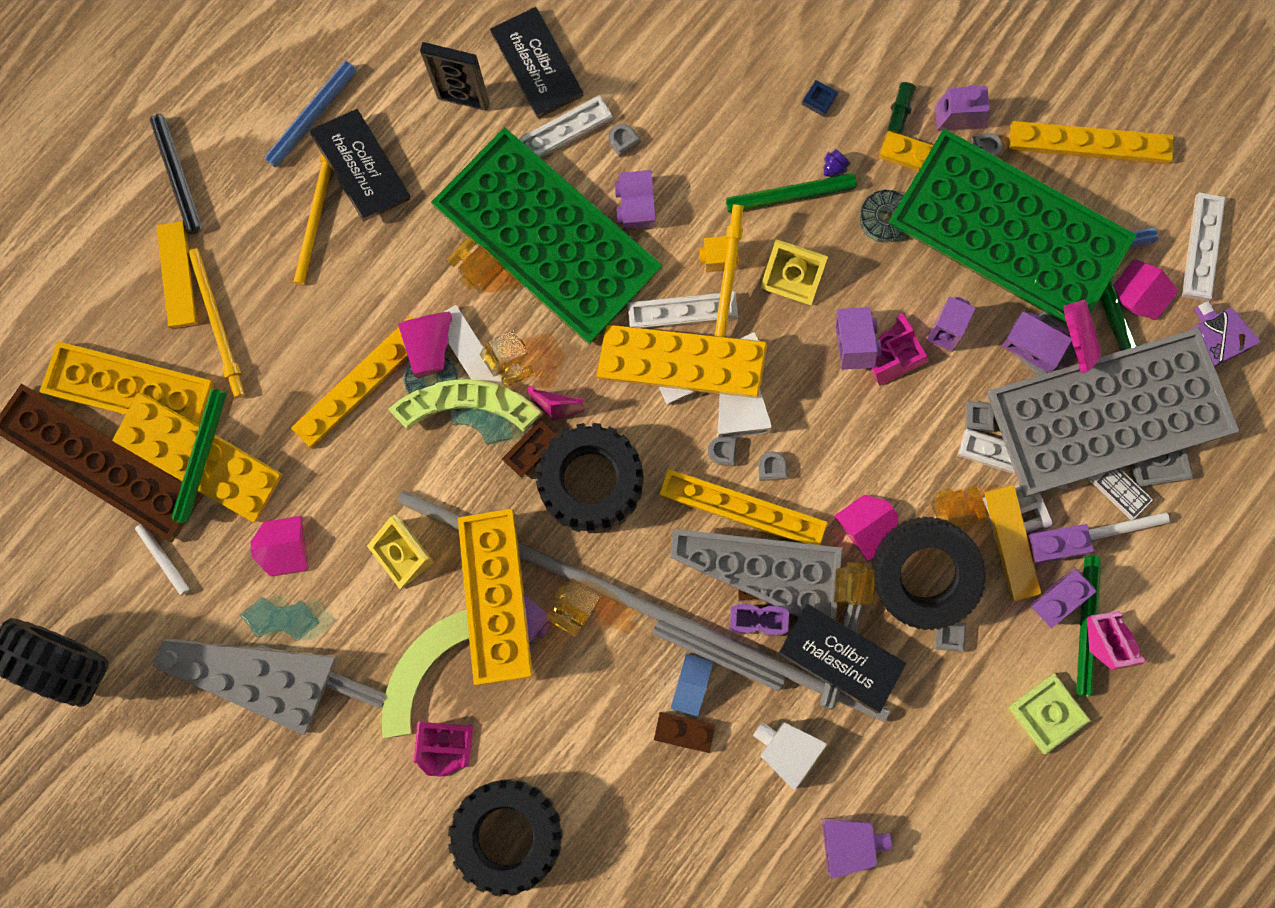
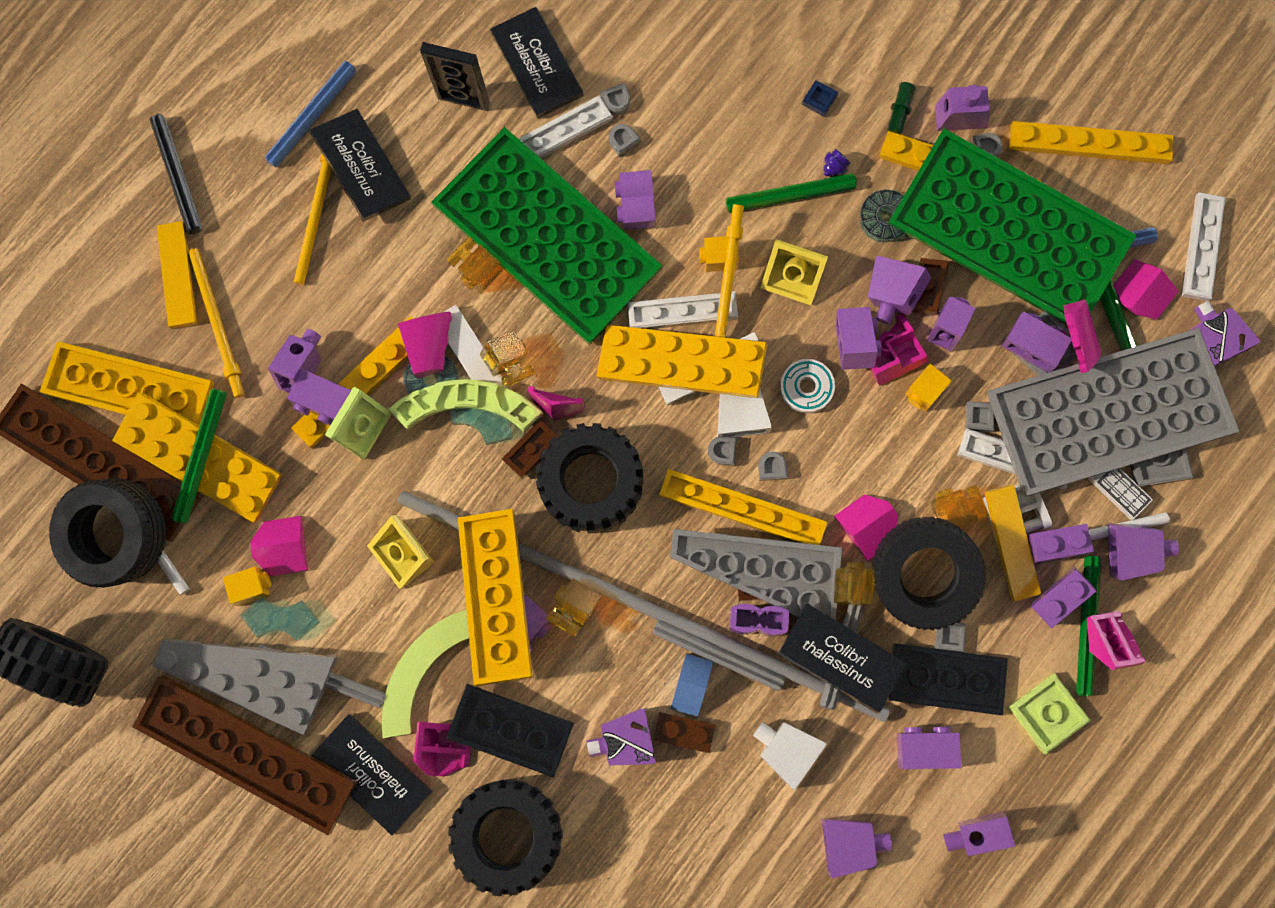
(74, 540): none -> black tyre
(245, 754): none -> reddish brown plate
(247, 586): none -> yellow brick
(294, 356): none -> medium lavender torso
(317, 396): none -> medium lavender brick
(358, 423): none -> yellowish green tile
(384, 783): none -> black tile
(510, 730): none -> black tile
(616, 99): none -> light grey tile
(625, 740): none -> medium lavender torso
(807, 370): none -> white tile
(896, 287): none -> medium lavender torso
(927, 388): none -> yellow brick
(928, 750): none -> medium lavender brick
(931, 297): none -> reddish brown plate
(950, 679): none -> black tile
(994, 830): none -> medium lavender torso
(1137, 550): none -> medium lavender torso

